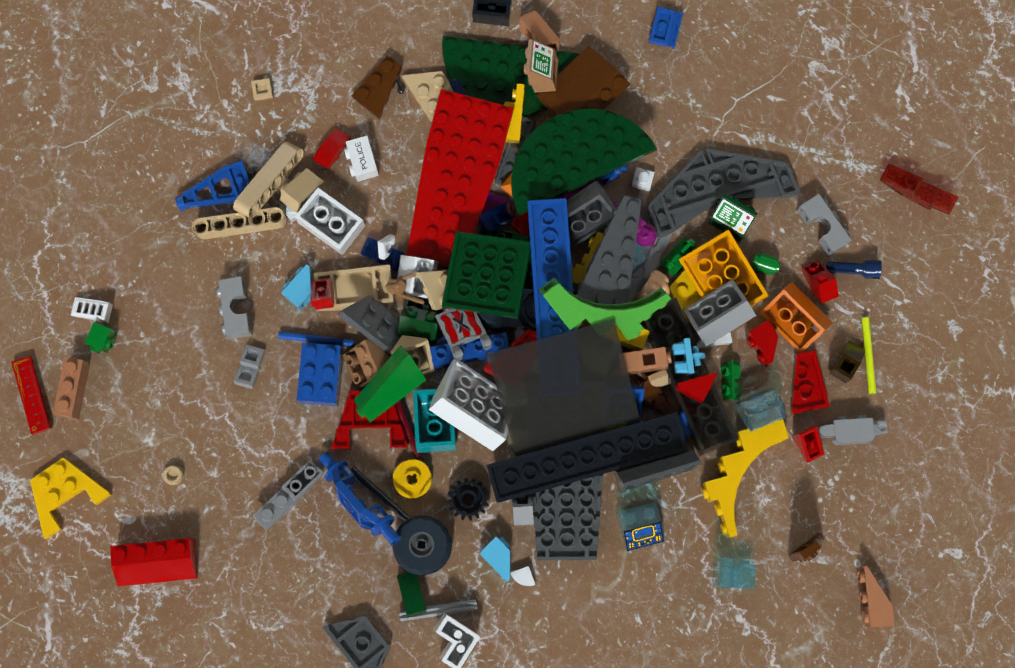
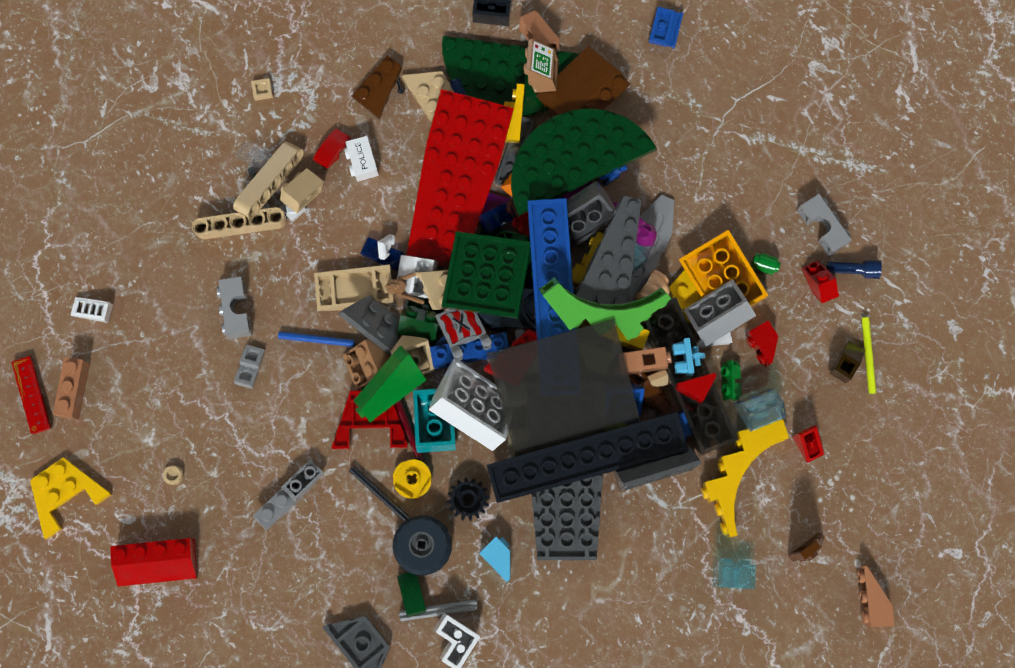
(100, 338): green brick -> none
(234, 173): blue plate -> none
(299, 289): medium azure slope -> none
(320, 374): blue brick -> none
(322, 294): red slope -> none
(330, 221): white brick -> none
(356, 507): blue plate -> none
(523, 510): light grey slope -> none
(523, 576): white tile -> none
(640, 526): slope -> none
(642, 179): white plate -> none
(671, 261): green hinge -> none
(704, 185): dark grey wing -> none
(733, 217): slope -> none
(796, 317): orange slope -> none
(808, 384): red wing -> none
(853, 431): light grey hinge -> none
(916, 190): clear red slope -> none

